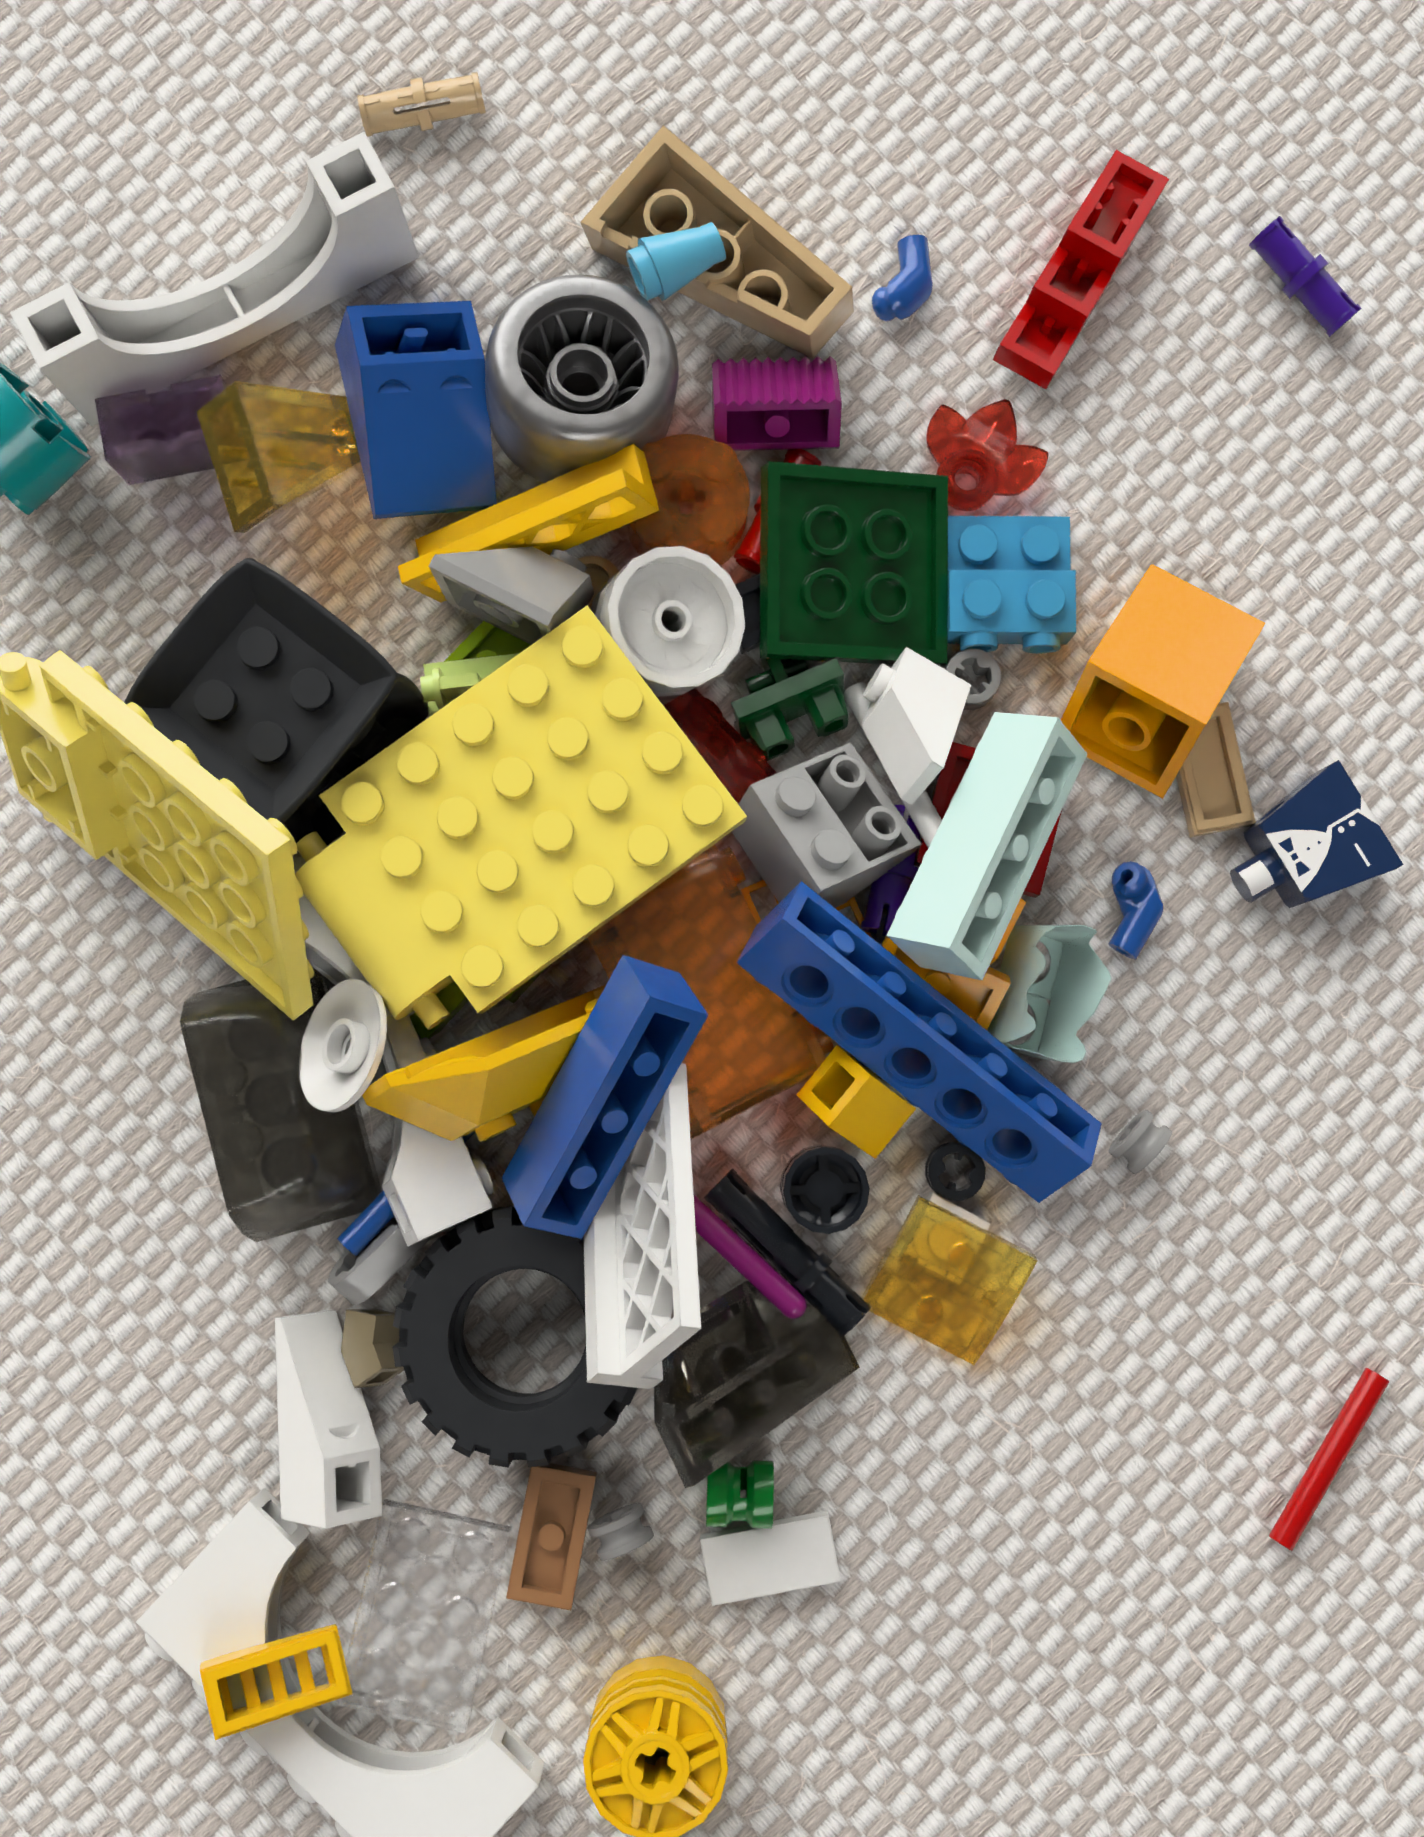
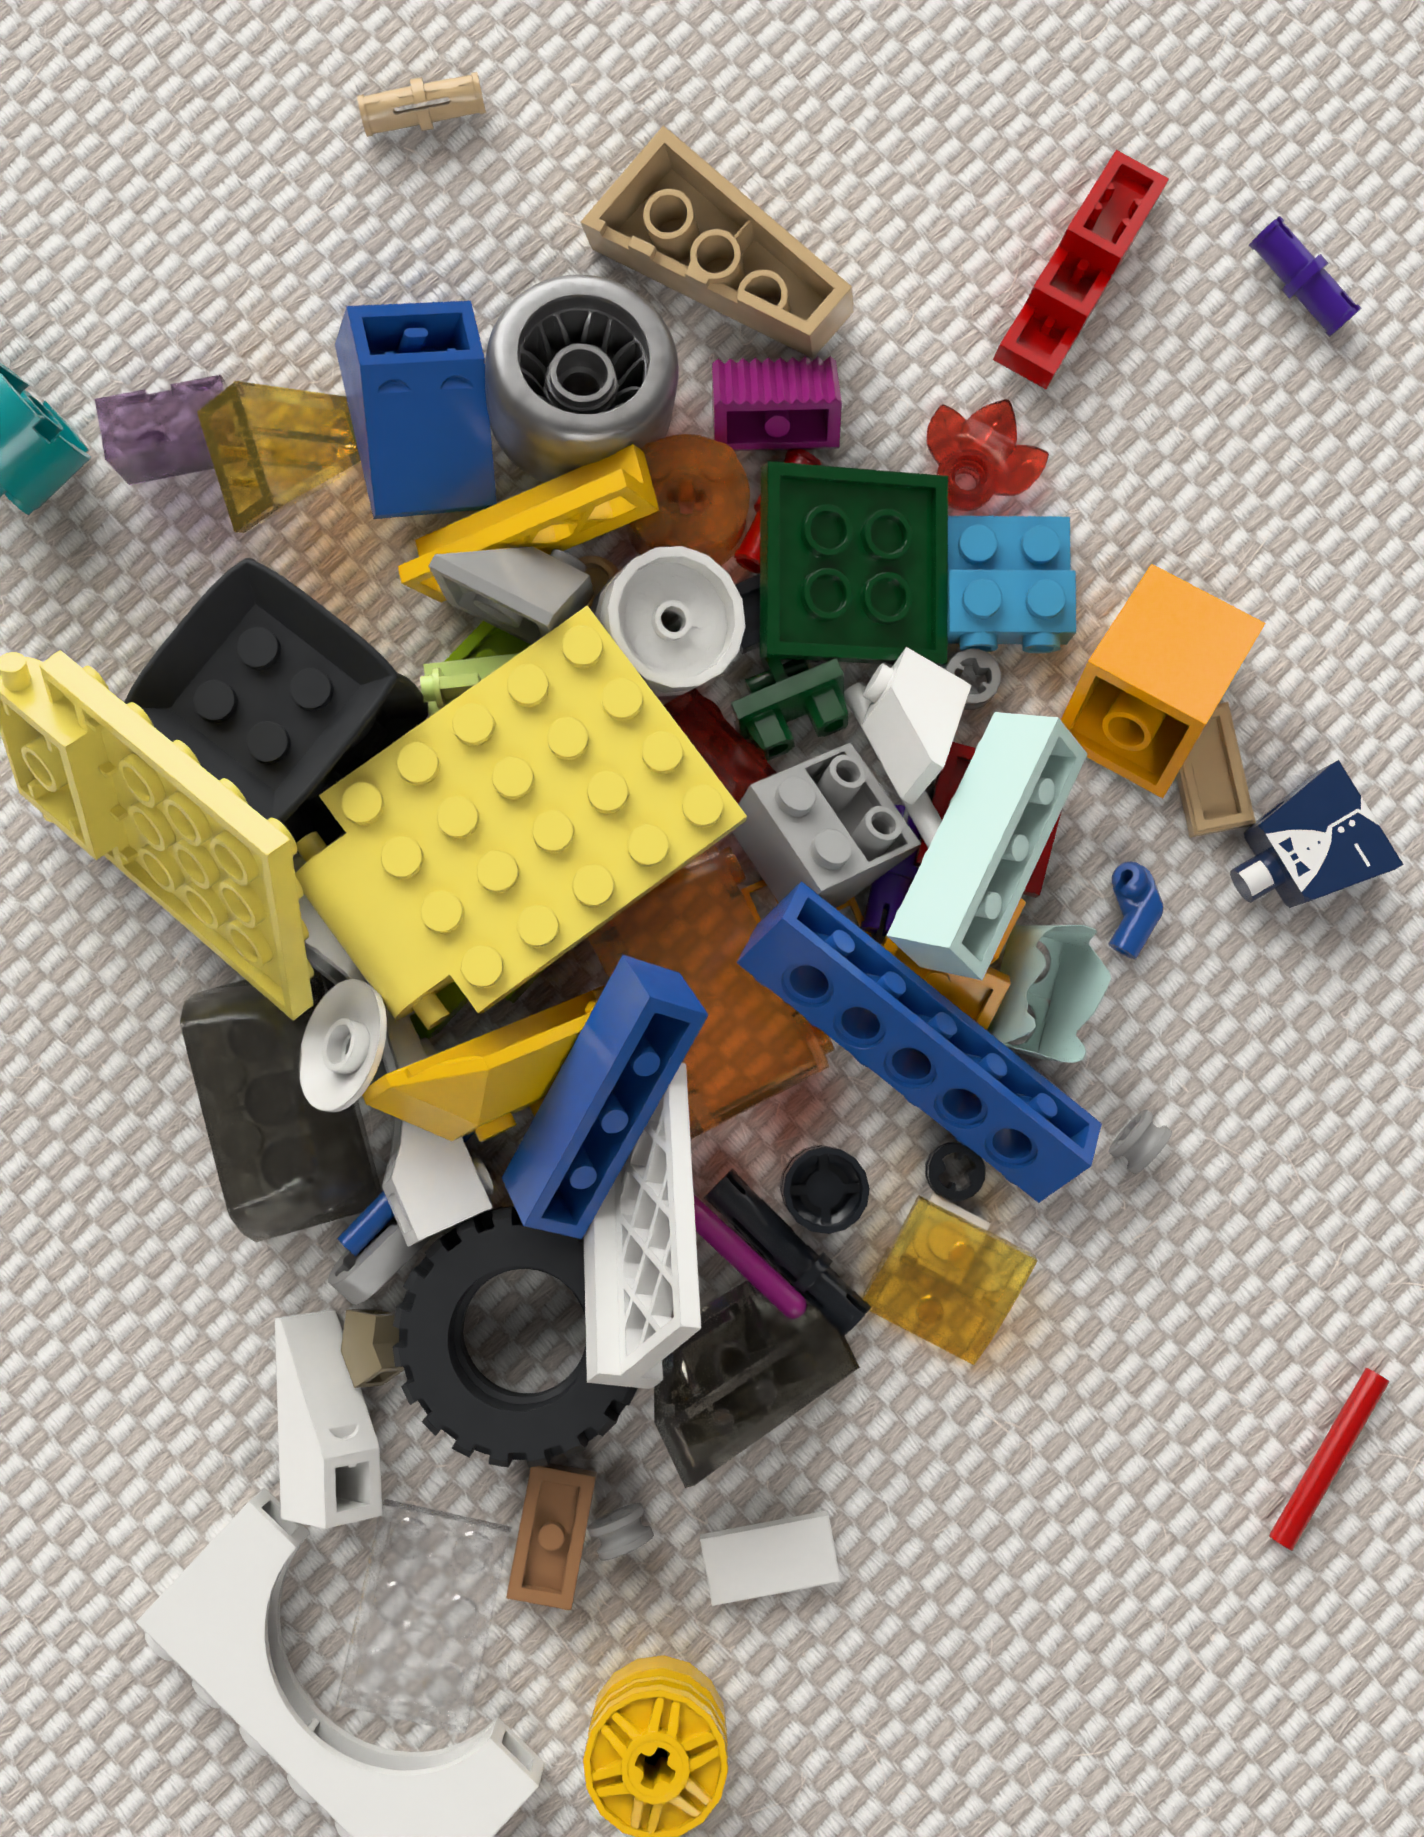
(230, 1721): yellow slope -> none
(333, 244): white arch -> none
(673, 259): medium azure cone -> none
(724, 1498): green wheel -> none
(855, 1102): yellow brick -> none
(909, 287): blue arm -> none

